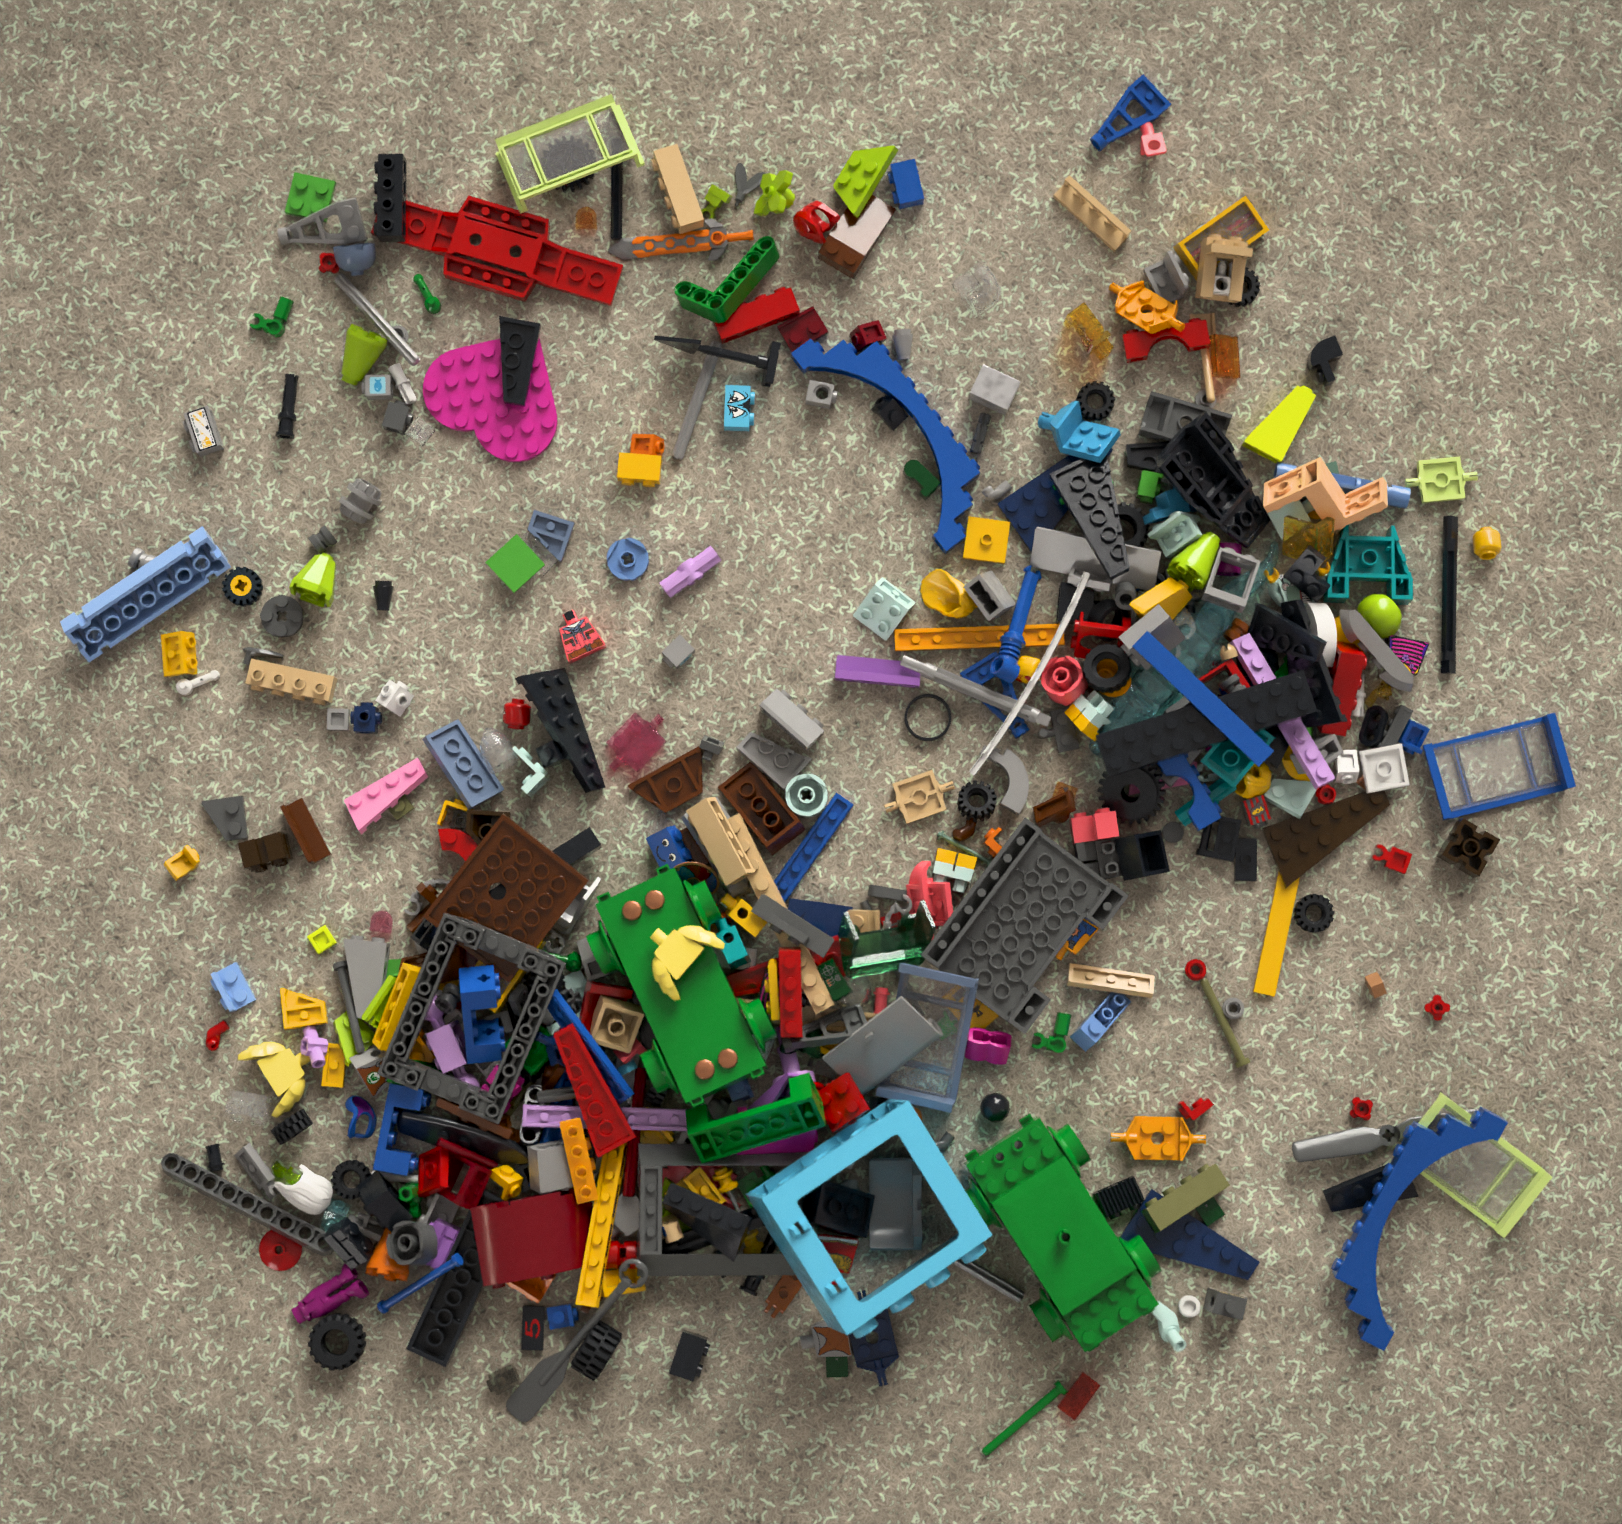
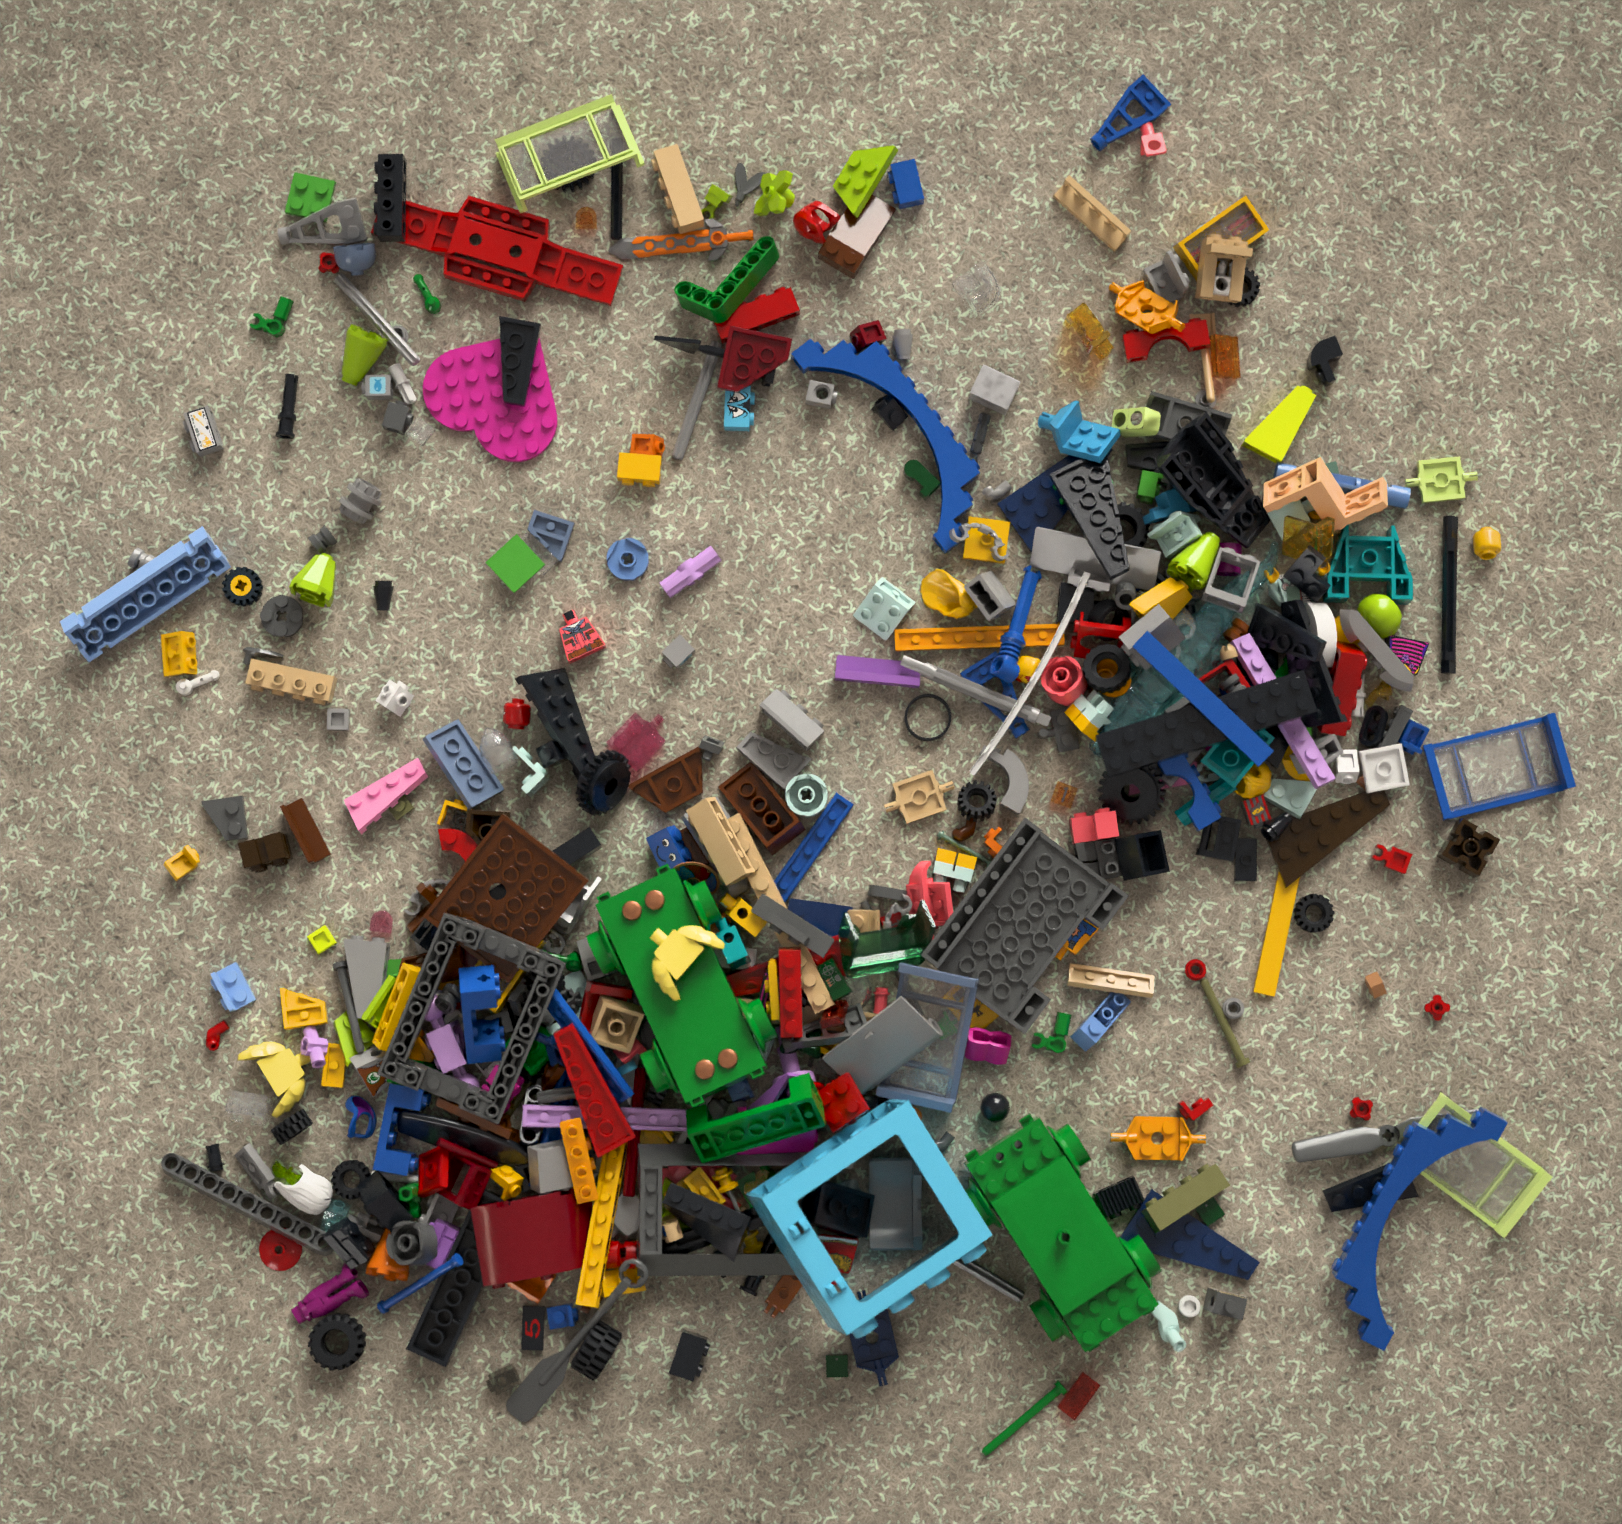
(367, 726): dark blue brick -> none
(603, 782): none -> black gear
(750, 357): none -> dark red plate
(760, 1177): none -> clear yellow piece
(802, 328): dark red plate -> none
(826, 1341): torso -> none
(834, 1015): none -> clear red plate
(984, 529): none -> light grey piece
(1055, 809): reddish brown tile -> none
(1104, 392): black tyre -> none
(1150, 422): none -> yellowish green piece
(1173, 832): dark grey piece -> none
(1275, 827): none -> black cone
(1330, 798): red plate -> none

